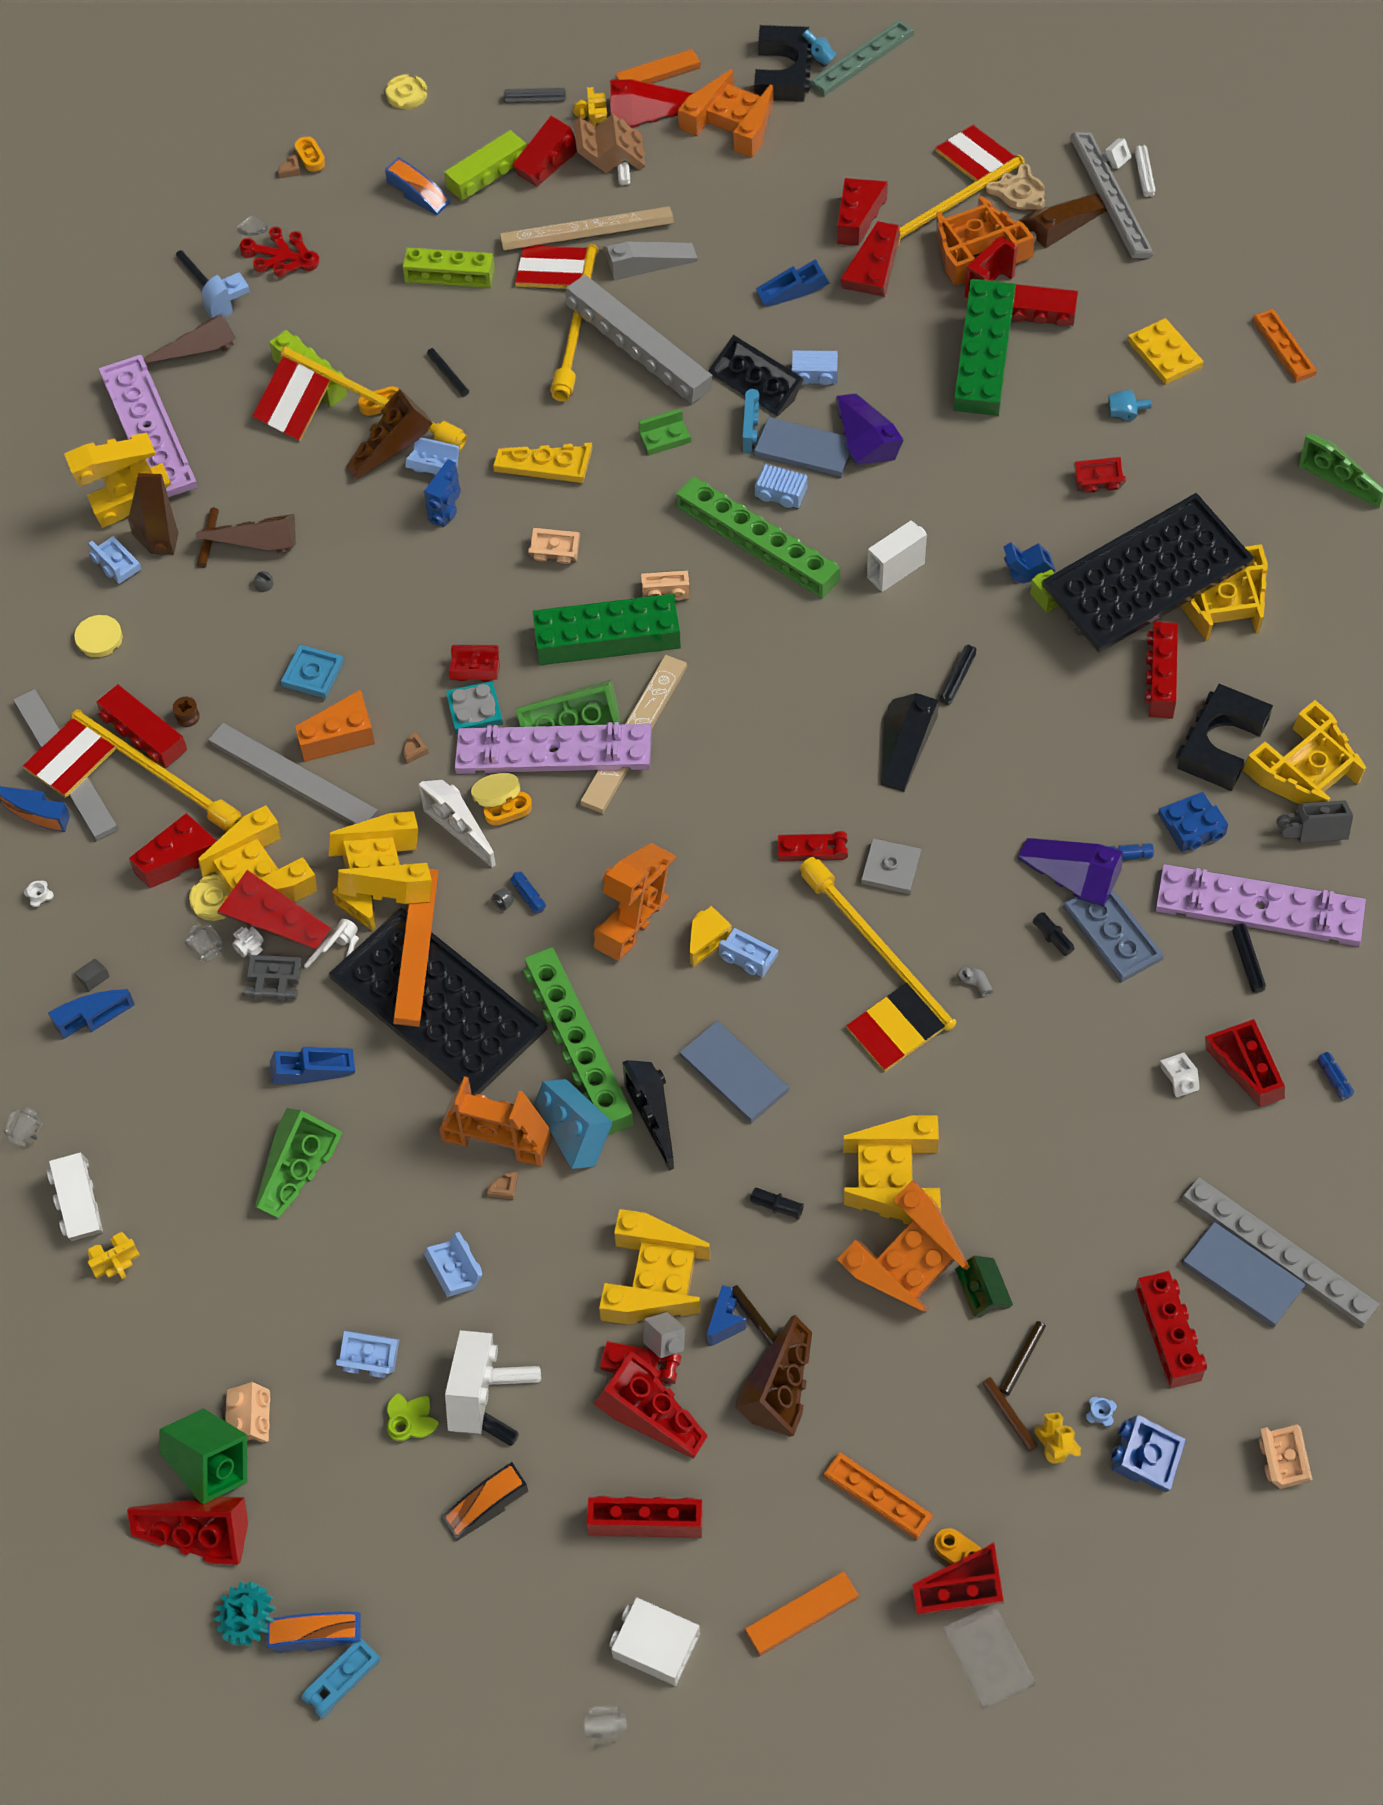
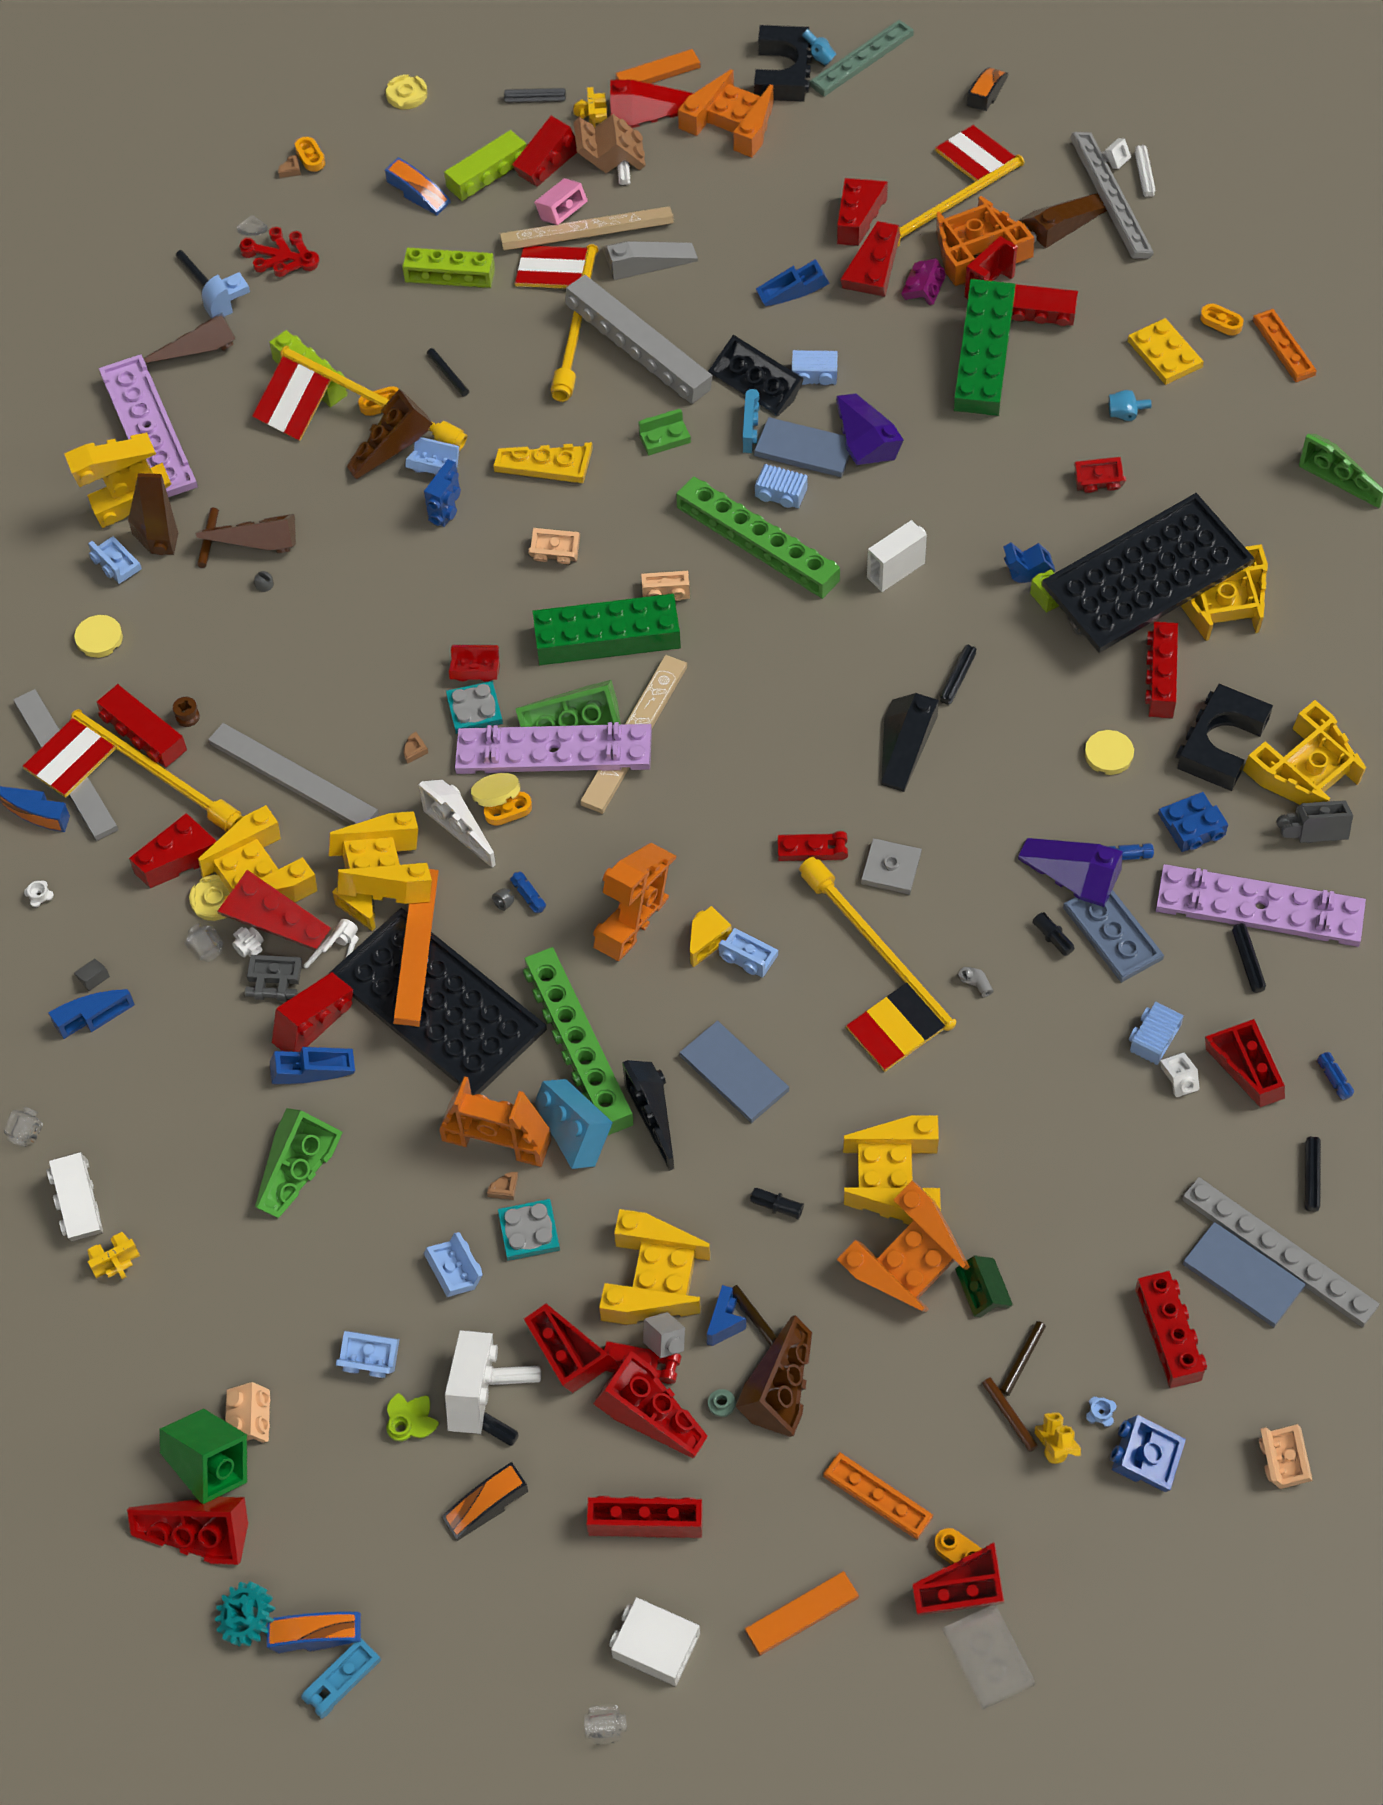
(310, 1013): none -> red wedge
(312, 671): dark azure plate -> none
(336, 729): orange wedge -> none
(528, 1229): none -> light grey piece
(561, 201): none -> bright pink brick
(567, 1349): none -> red wedge
(721, 1410): none -> sand green plate
(924, 281): none -> magenta bracket
(986, 88): none -> slope
(1019, 190): tan tile -> none
(1109, 752): none -> light yellow tile
(1155, 1033): none -> light blue brick
(1221, 319): none -> light orange plate
(1312, 1174): none -> black axle

